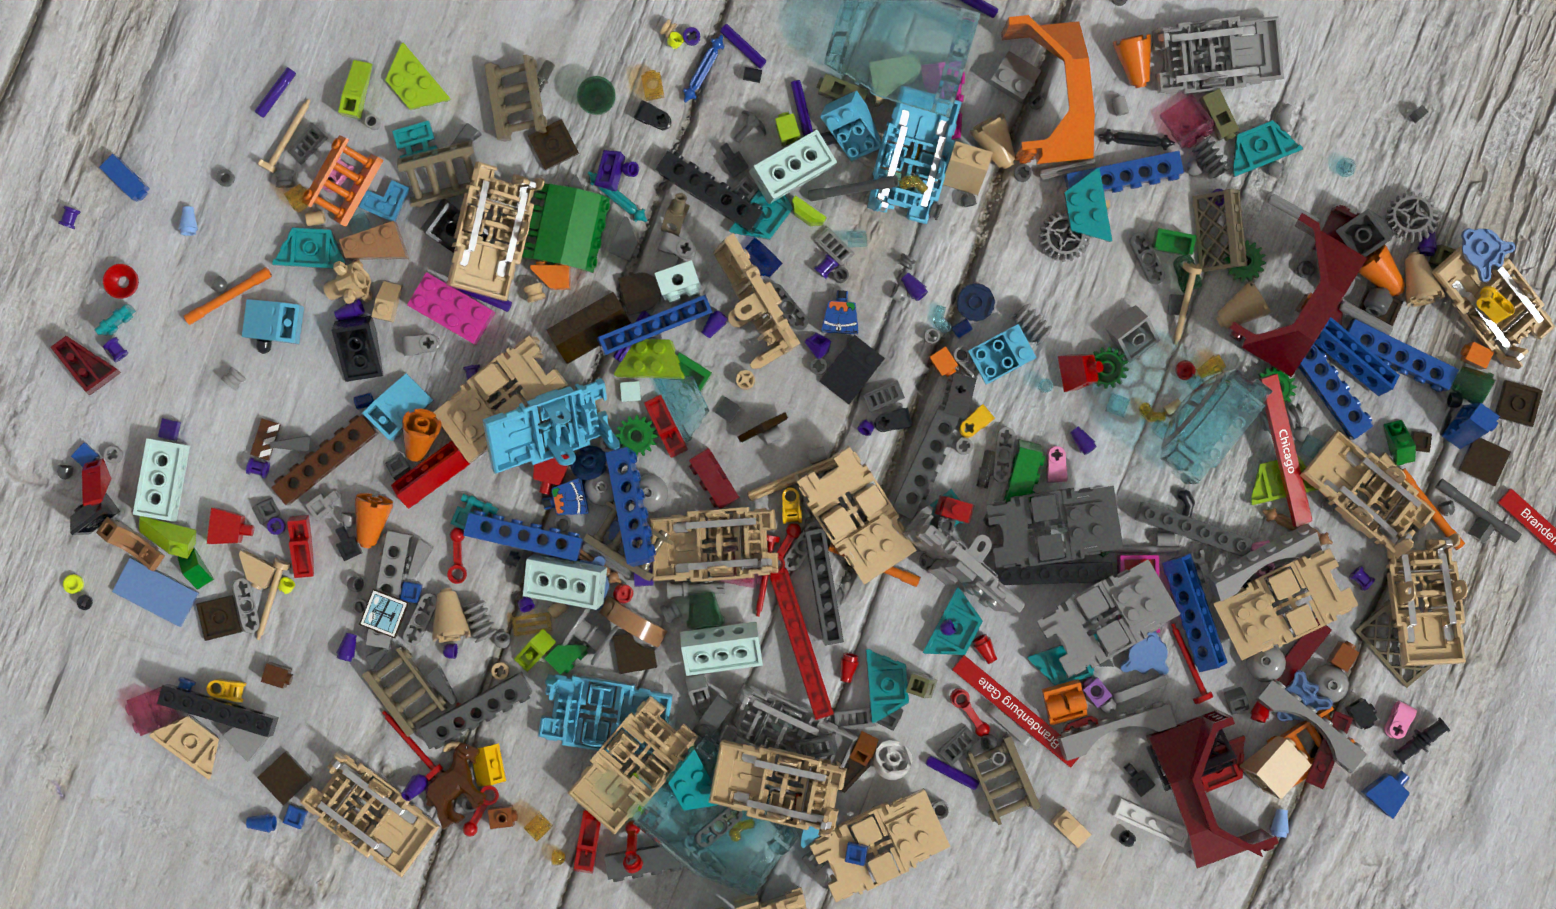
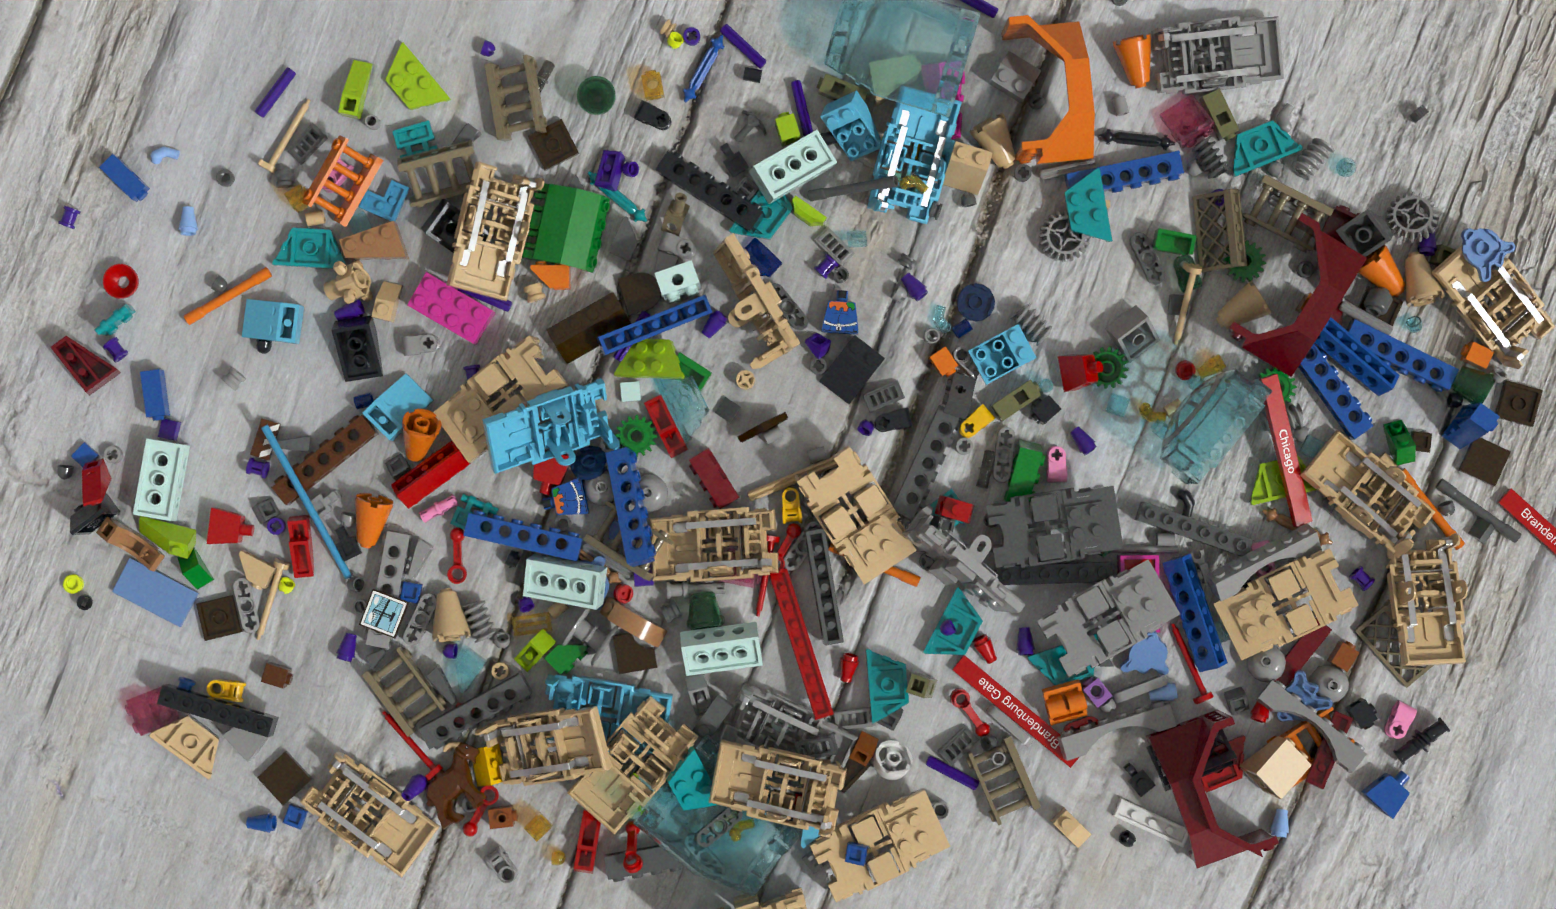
(155, 394): none -> blue brick
(158, 154): none -> light blue arm
(306, 501): none -> dark azure piece
(438, 508): none -> bright pink pin
(468, 667): none -> clear light blue slope
(488, 49): none -> dark purple hinge
(501, 864): none -> light grey piece
(576, 736): none -> tan piece
(1016, 400): none -> olive brick
(1025, 642): none -> dark purple cone
(1044, 409): none -> black brick
(1165, 693): none -> light blue cone
(1221, 631): none -> clear light blue tile
(1286, 193): none -> dark tan fence
(1311, 157): none -> light grey piece
(1414, 324): none -> clear light blue hinge
(1495, 307): yellow piece -> none
(1499, 374): none -> light grey hinge

